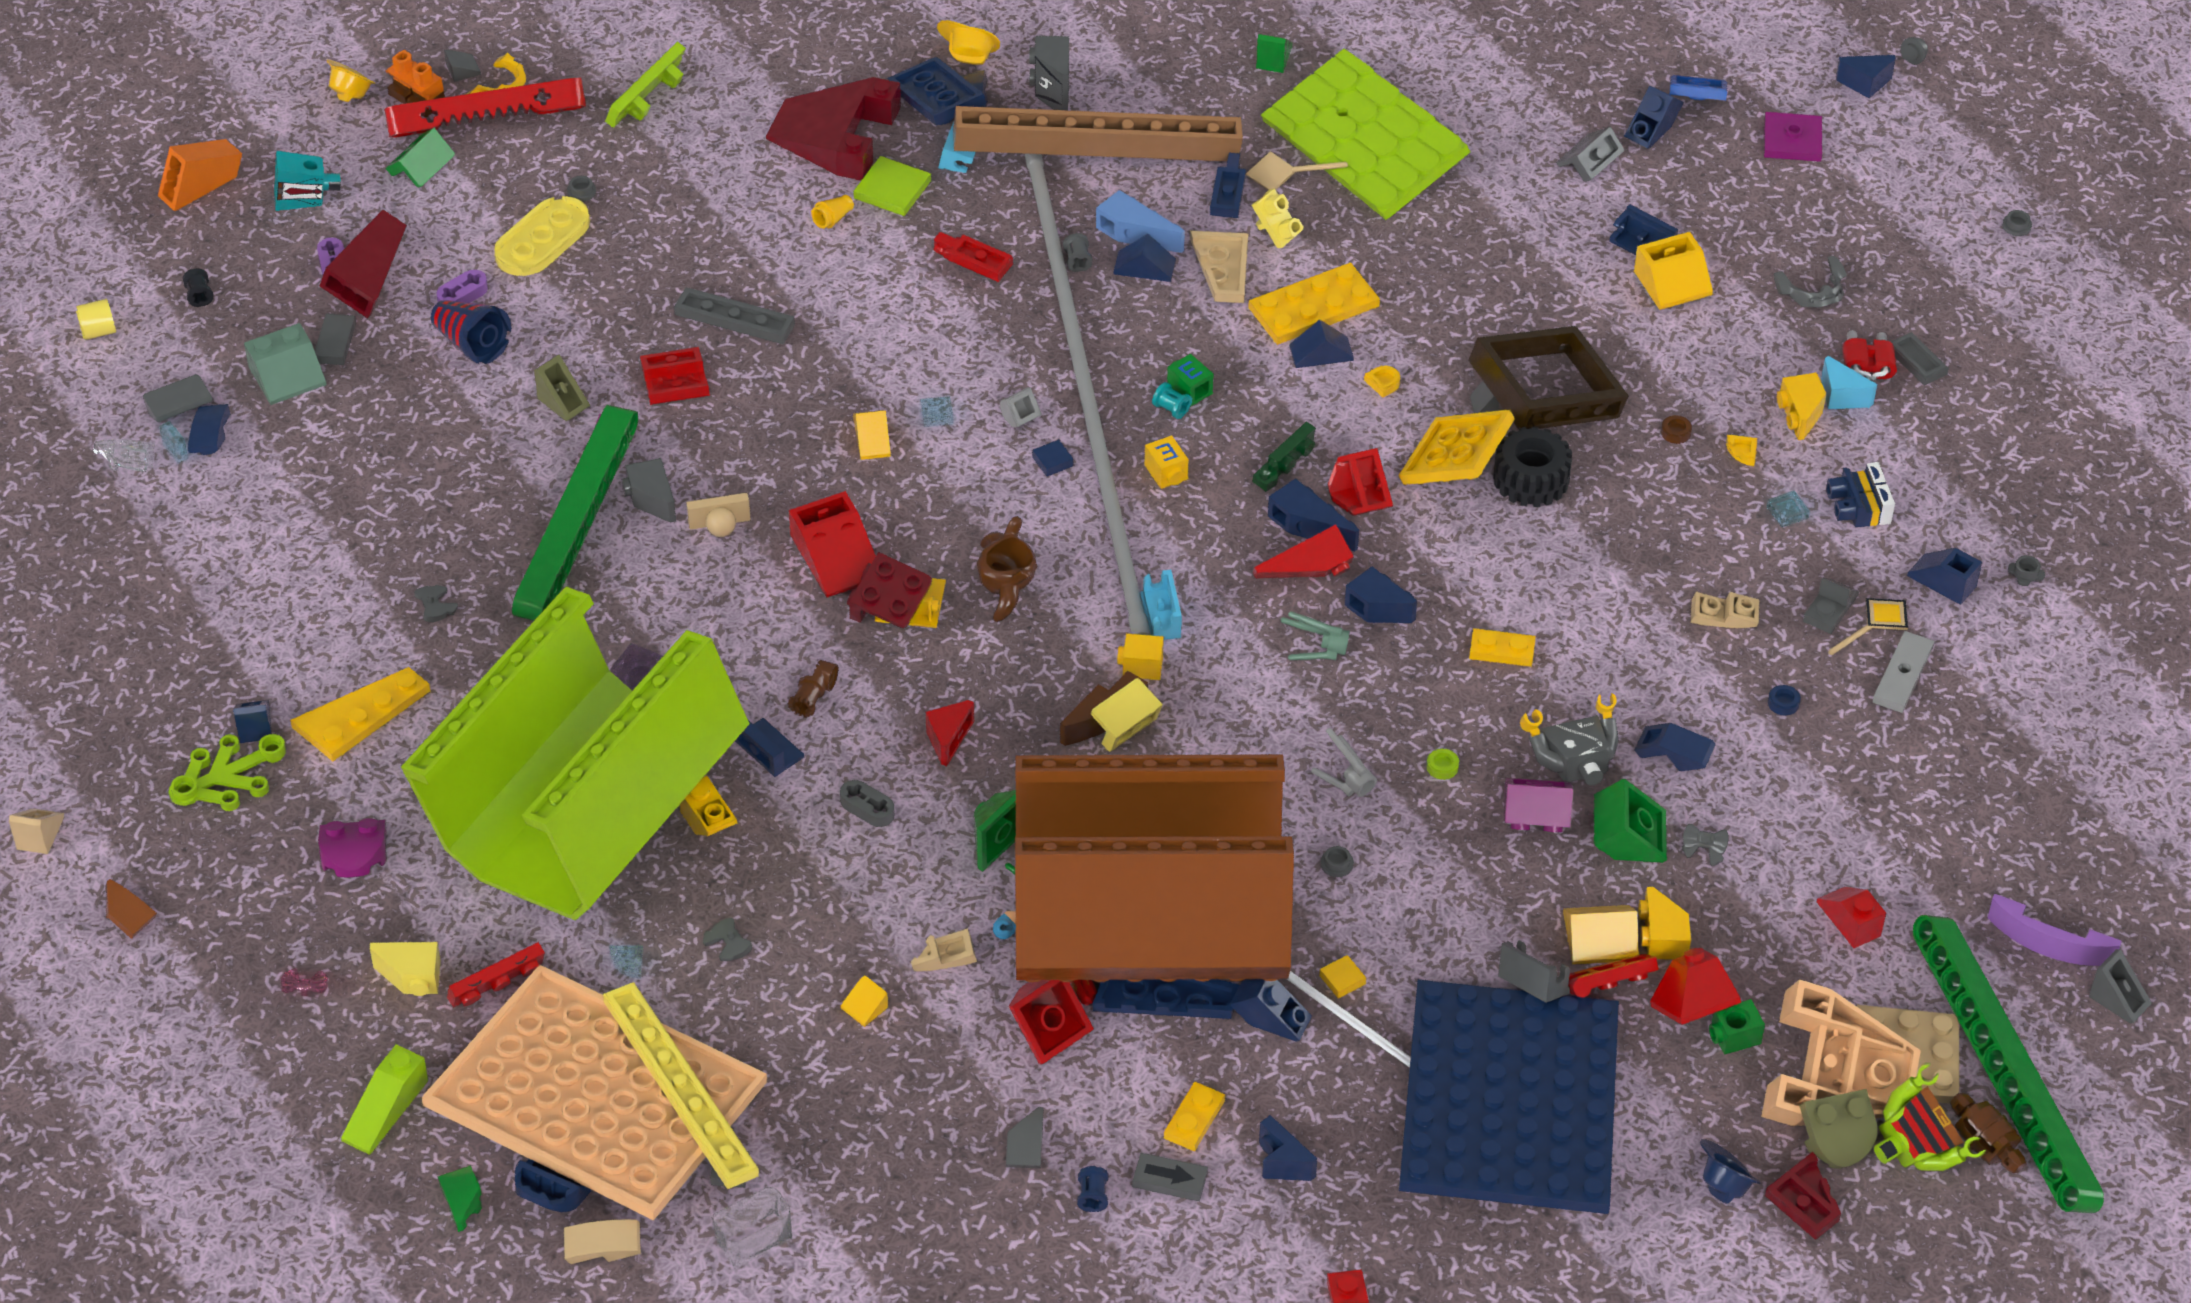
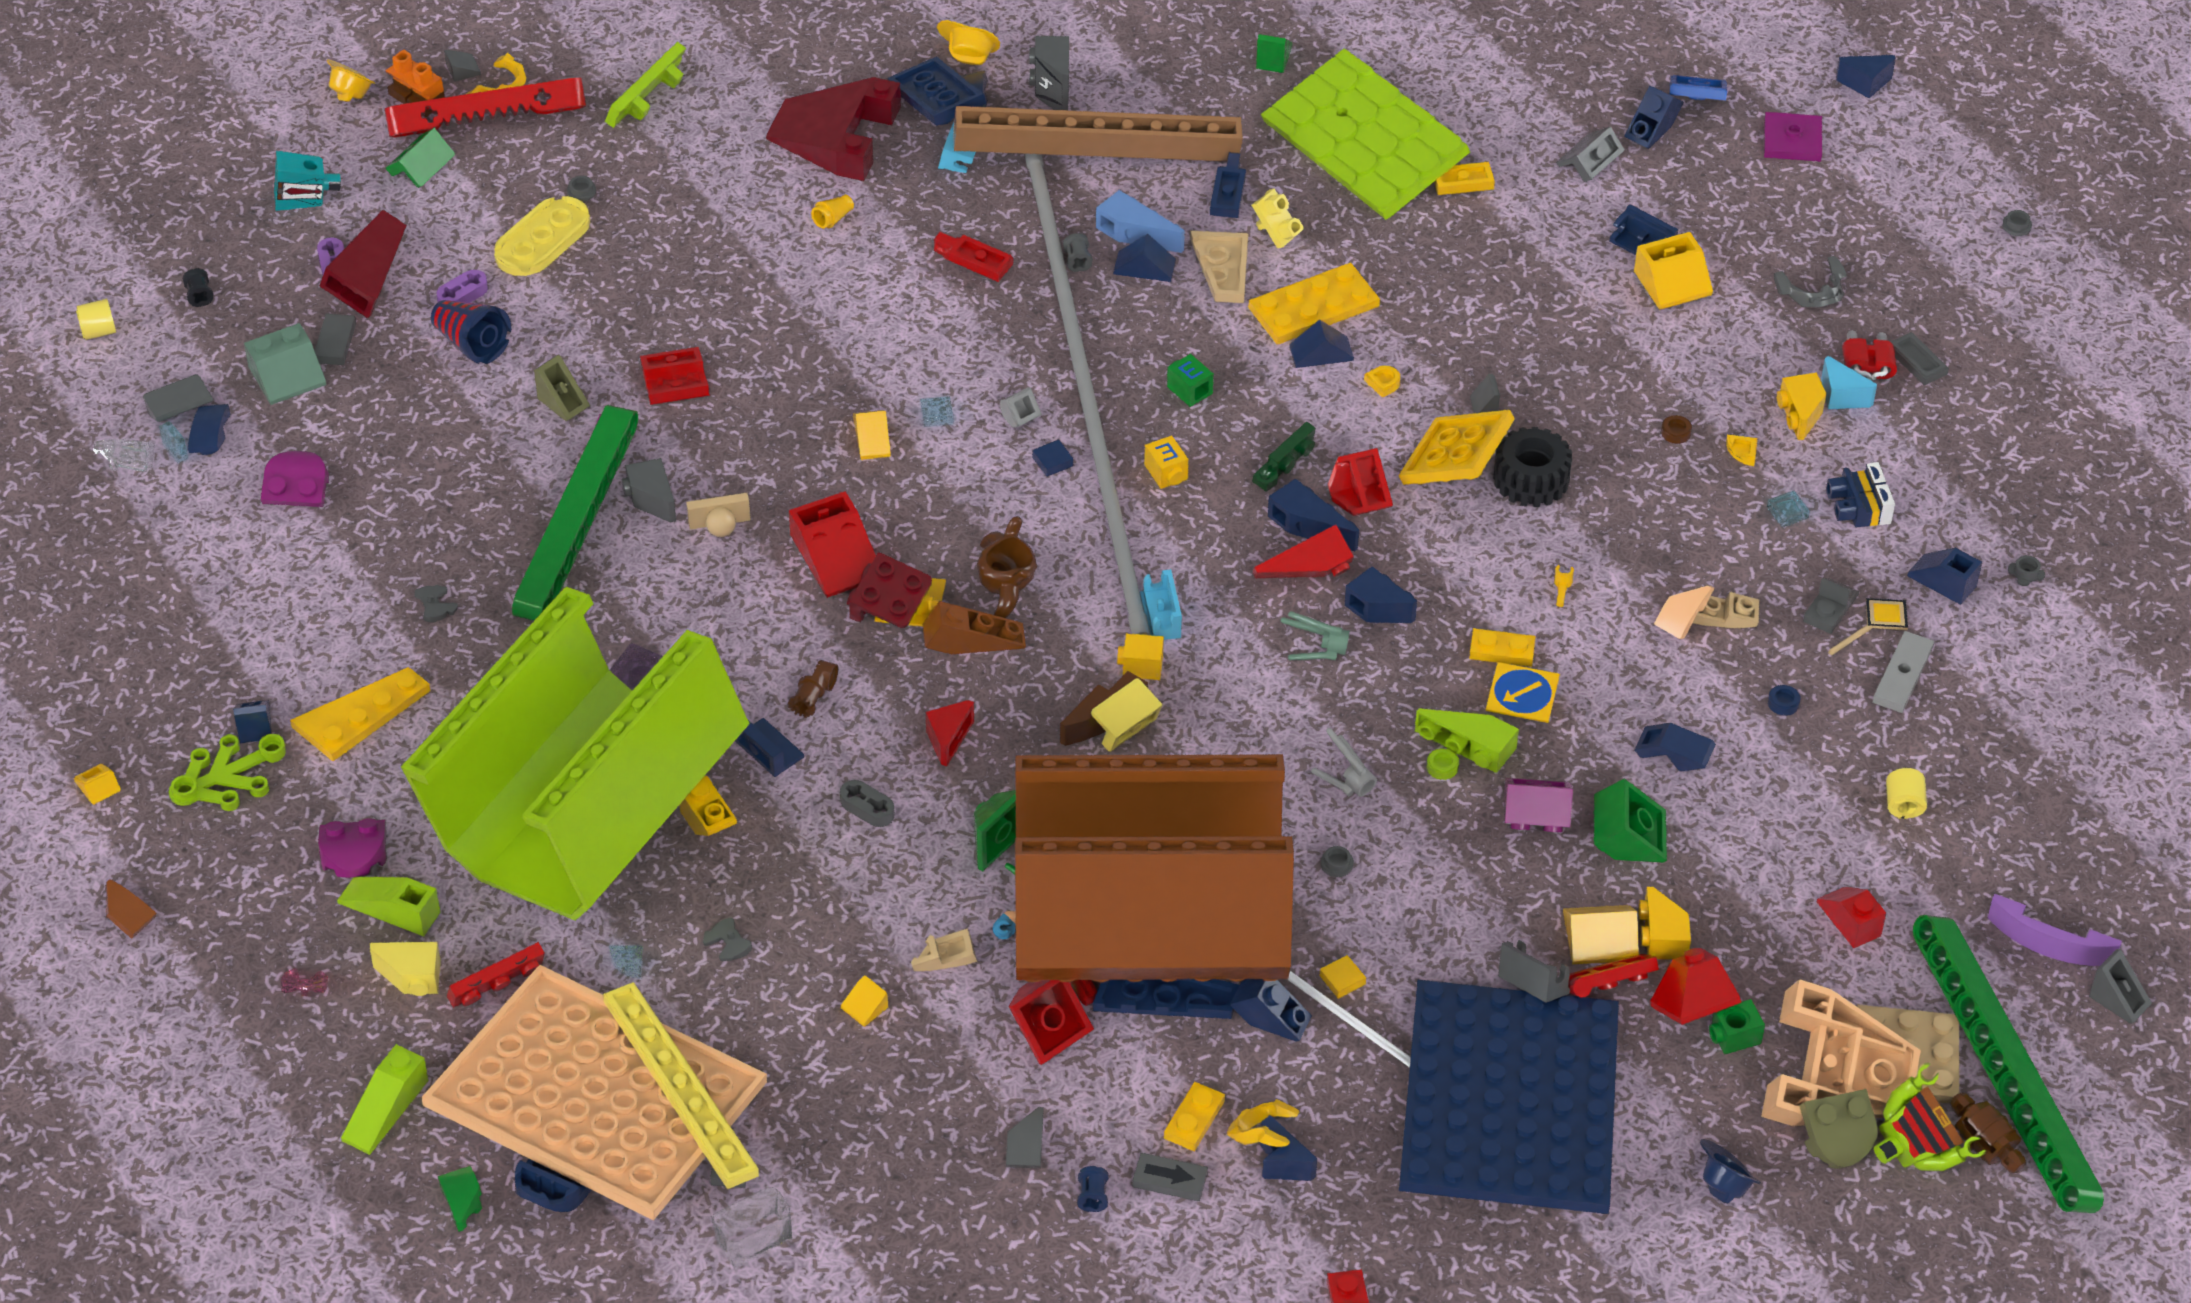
(35, 829): tan slope -> none
(97, 783): none -> yellow slope
(197, 170): orange slope -> none
(295, 479): none -> magenta slope
(394, 901): none -> lime slope
(602, 1238): tan slope -> none
(734, 315): dark grey plate -> none
(892, 186): lime tile -> none
(965, 630): none -> dark orange slope
(1171, 400): teal bush -> none
(1241, 1130): none -> yellow helmet
(1274, 171): tan piece -> none
(1465, 179): none -> yellow plate
(1472, 735): none -> lime slope
(1522, 692): none -> piece
(1562, 581): none -> yellow hand
(1576, 747): dark grey torso -> none
(1602, 404): dark brown window -> none
(1682, 609): none -> light nougat slope
(1715, 842): dark grey piece -> none
(1805, 1197): dark red wing -> none
(1906, 793): none -> light yellow piece
(1914, 50): dark grey plate -> none

